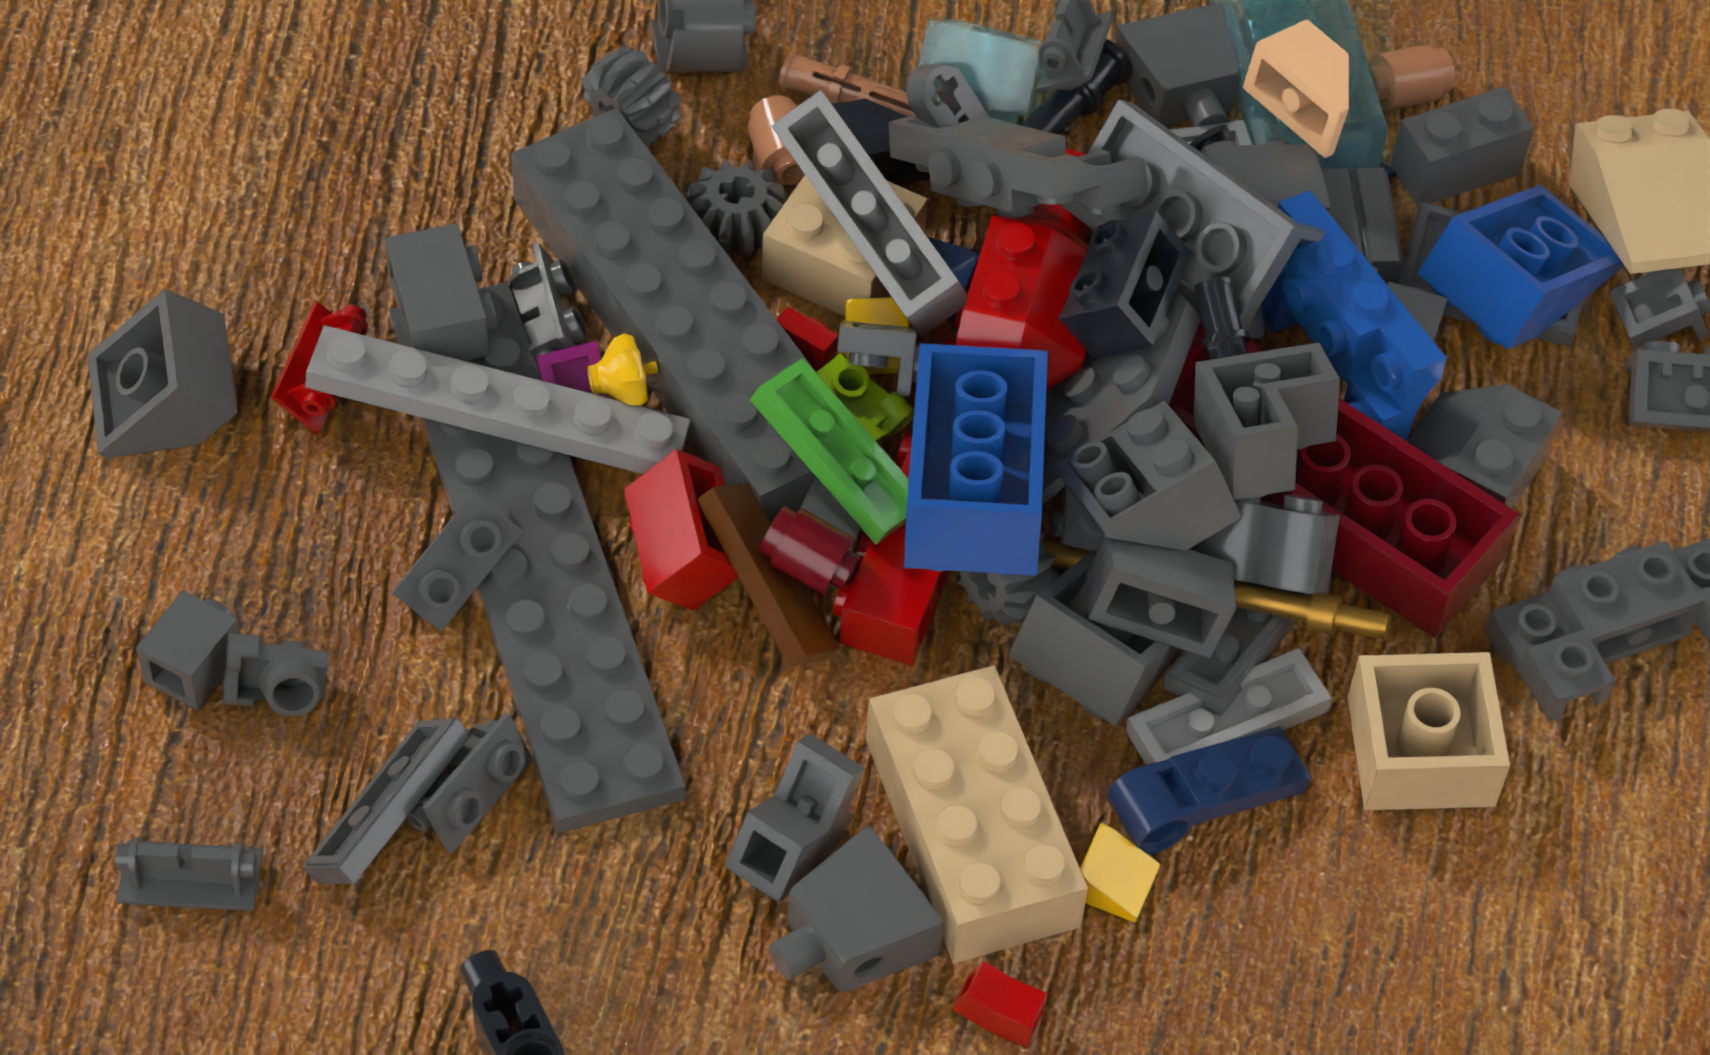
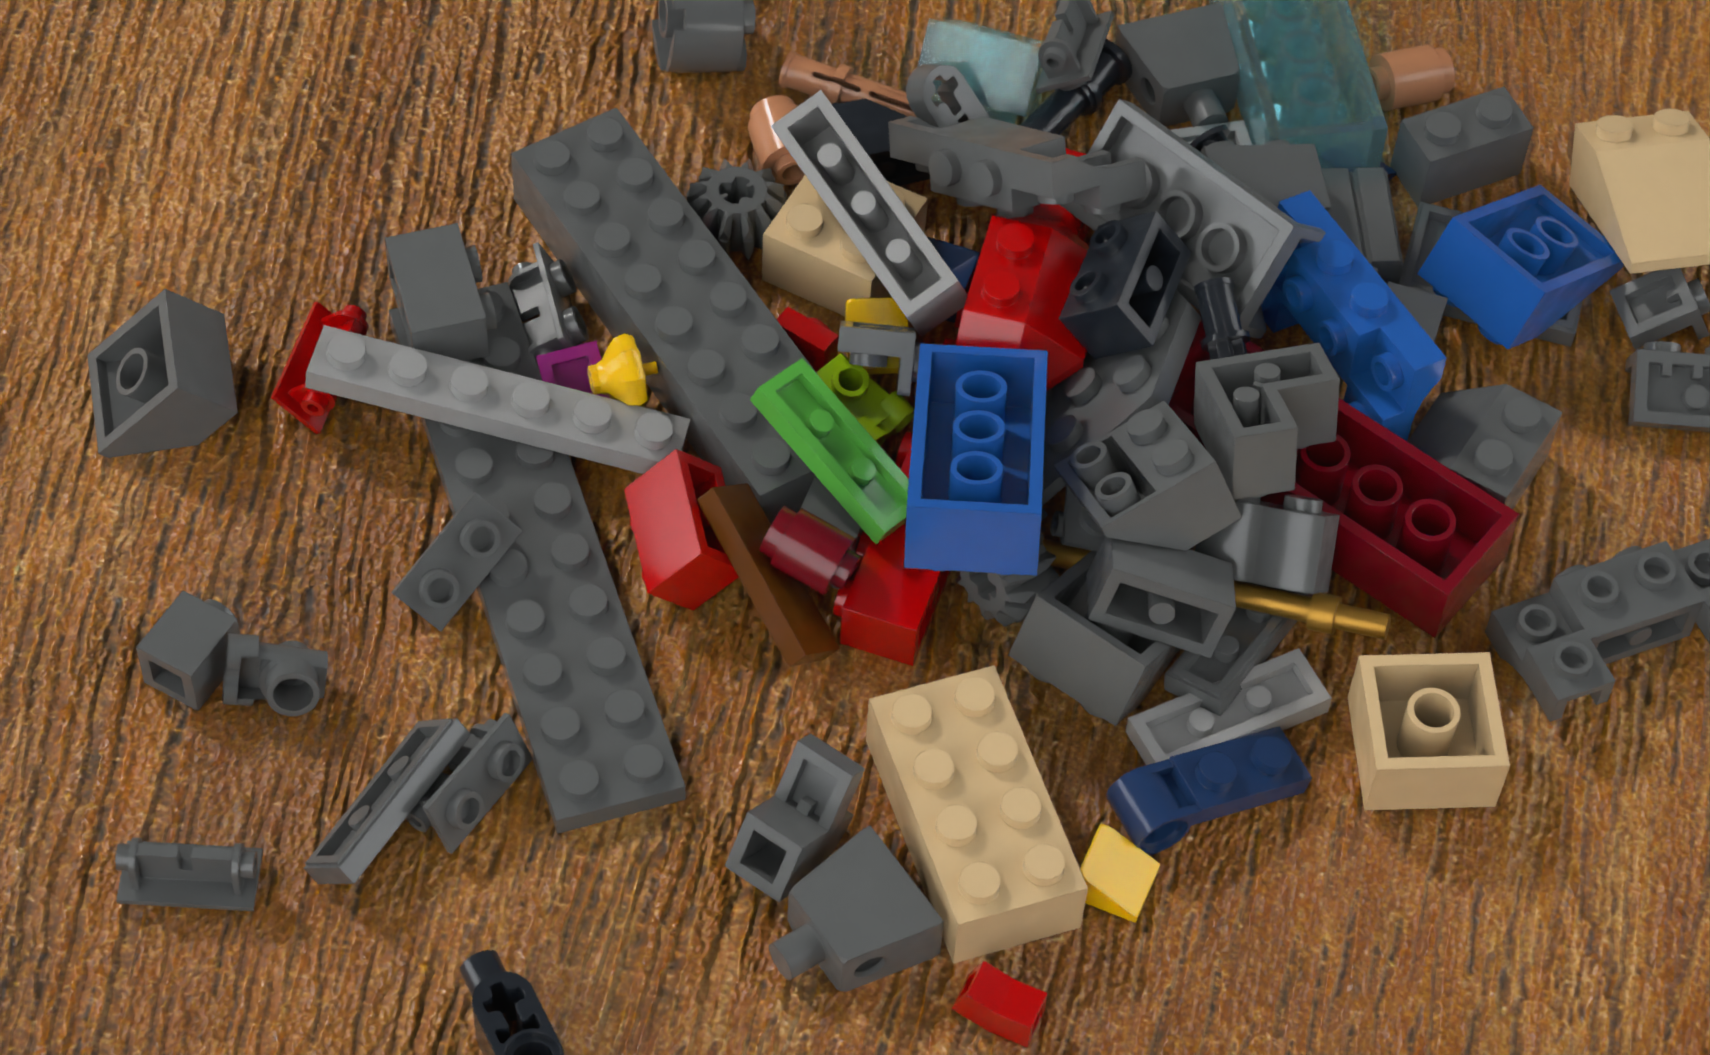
(637, 90): dark grey gear -> none
(1303, 83): light nougat slope -> none

